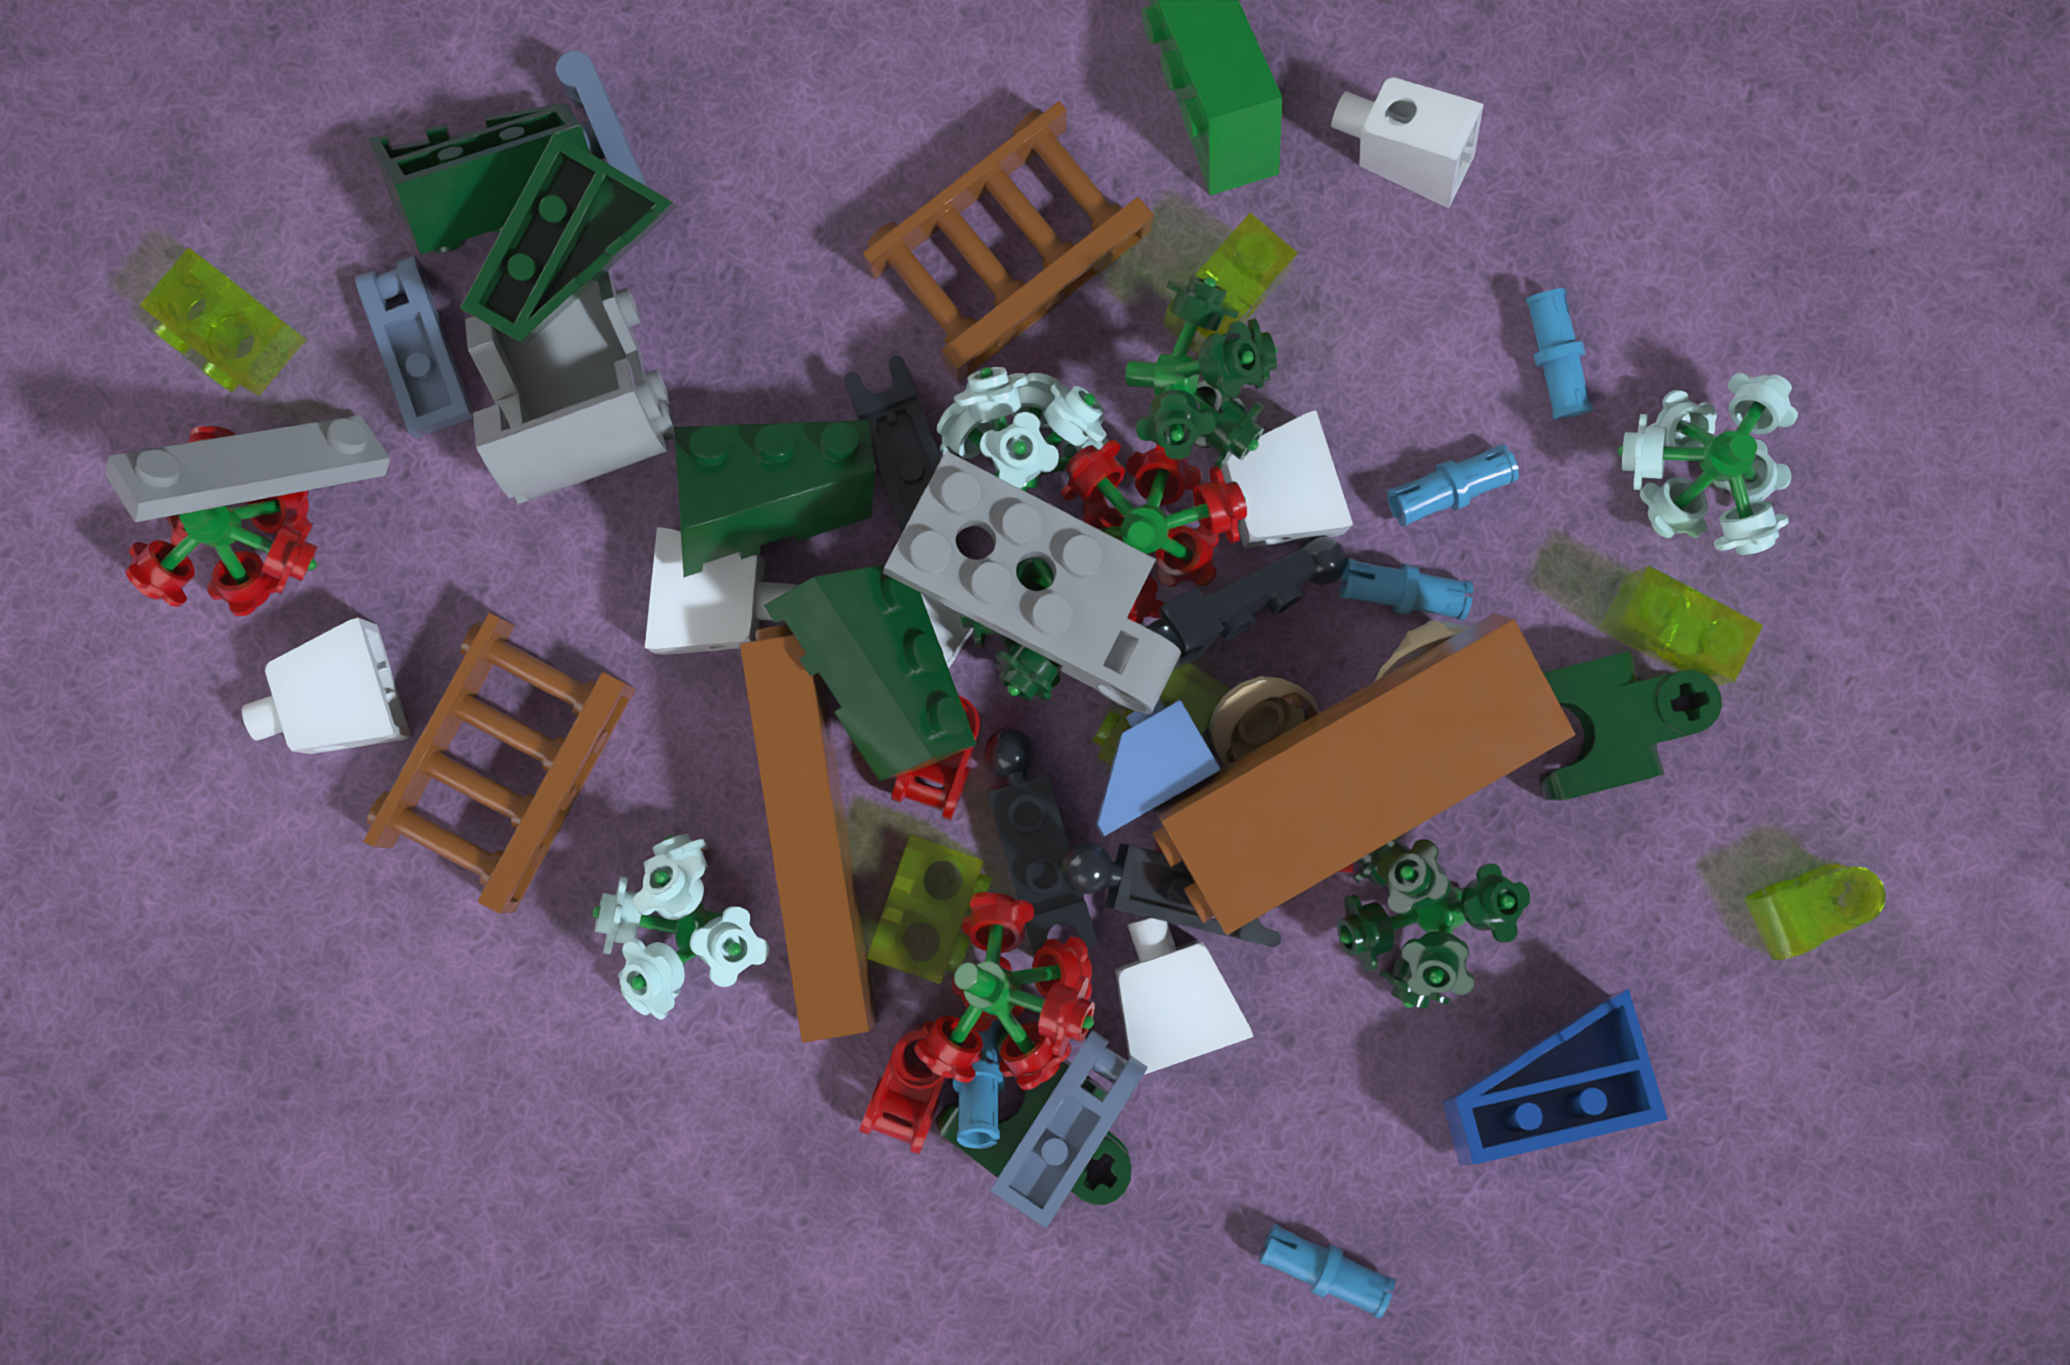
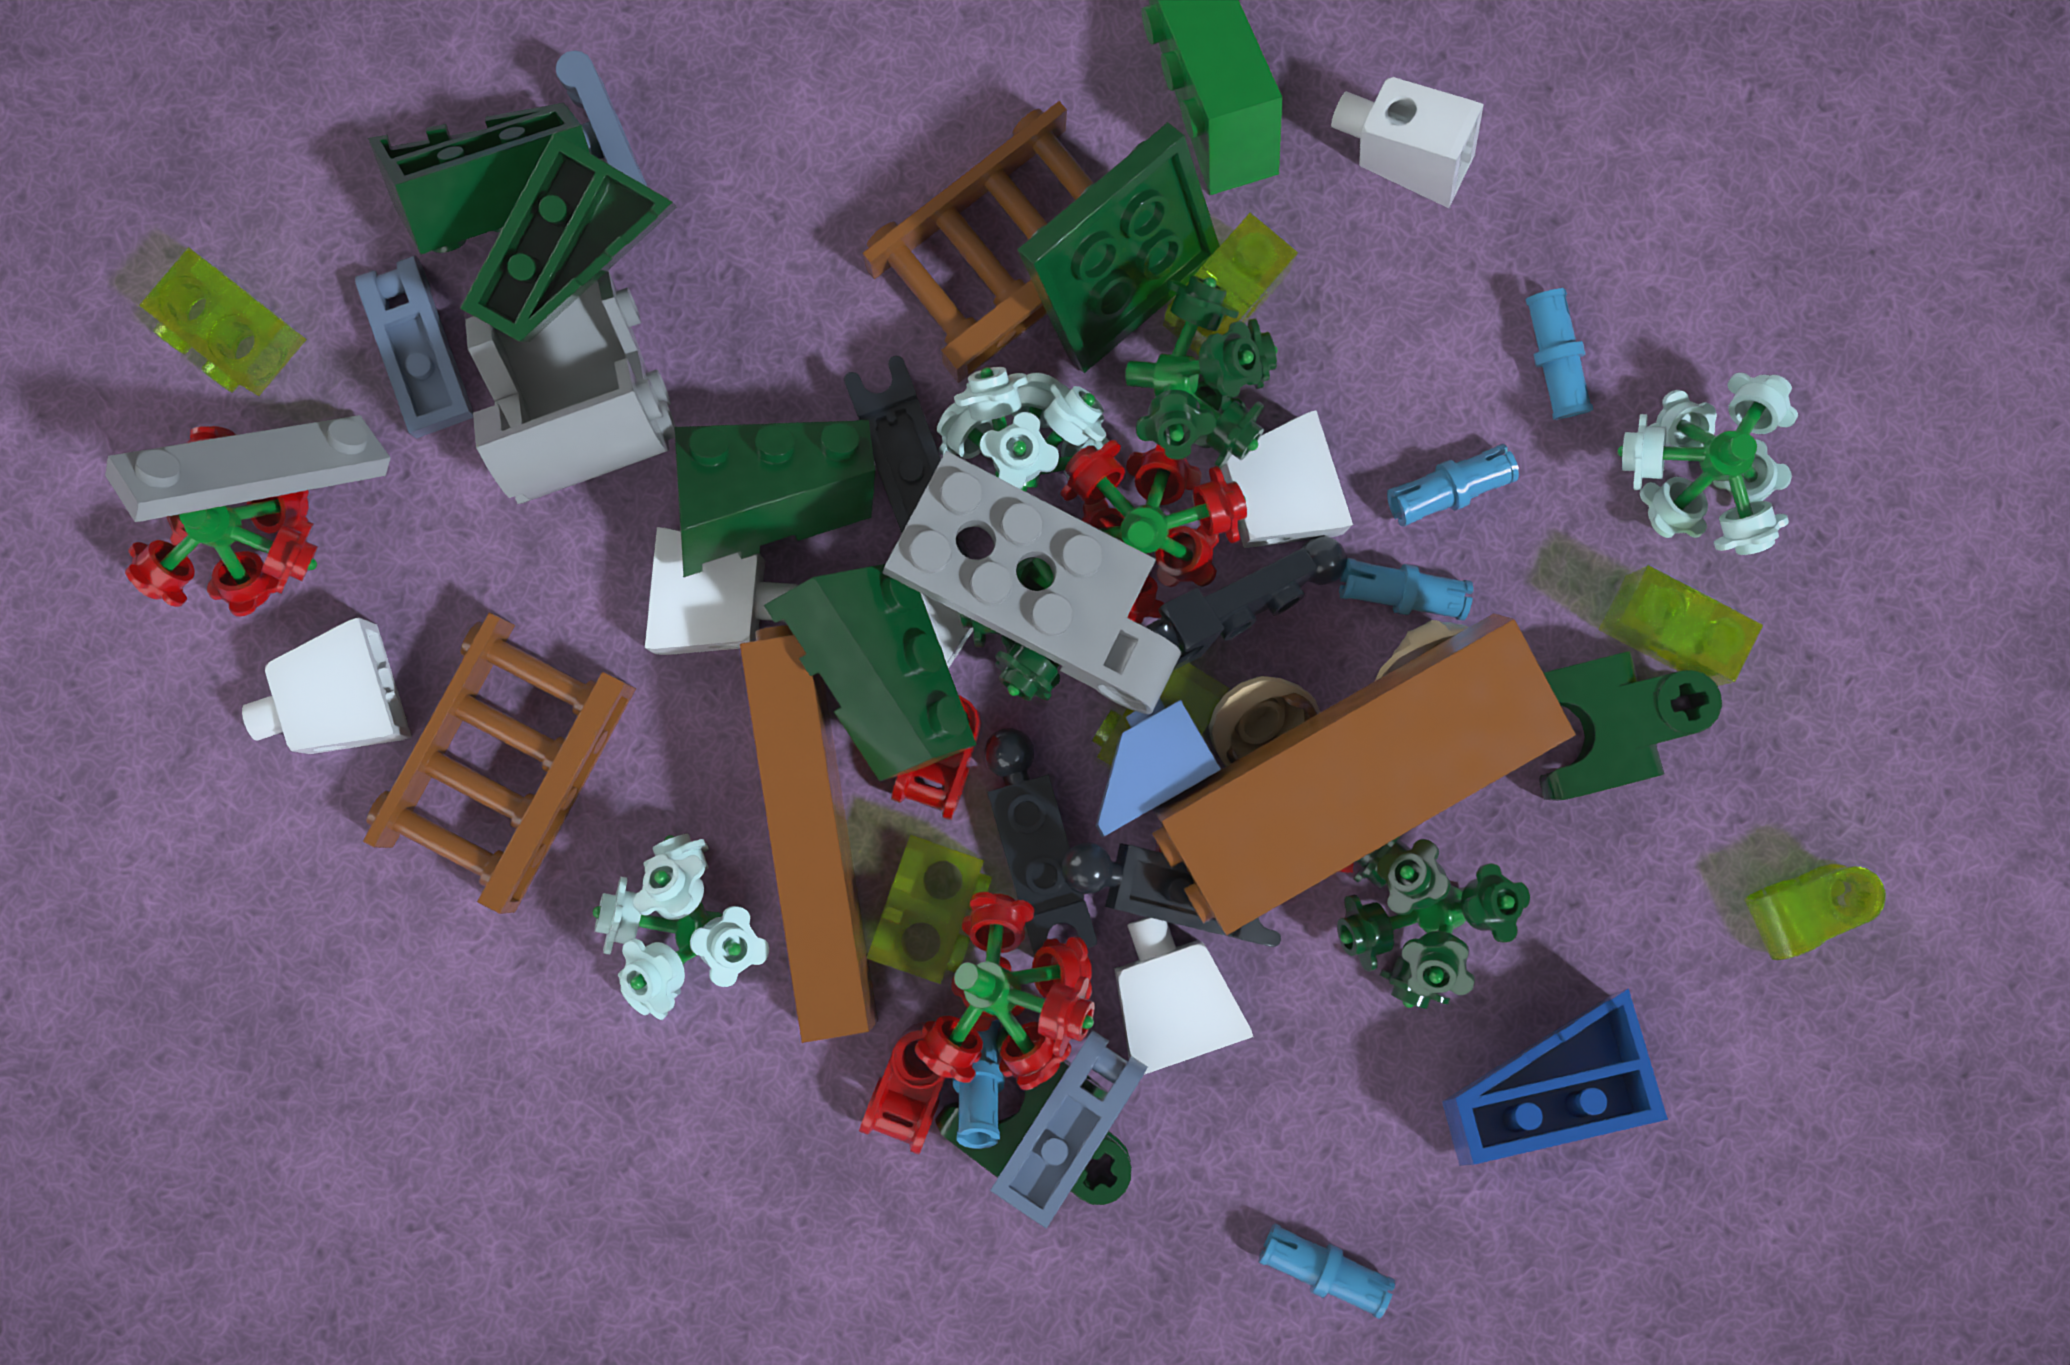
(1119, 244): none -> dark green plate

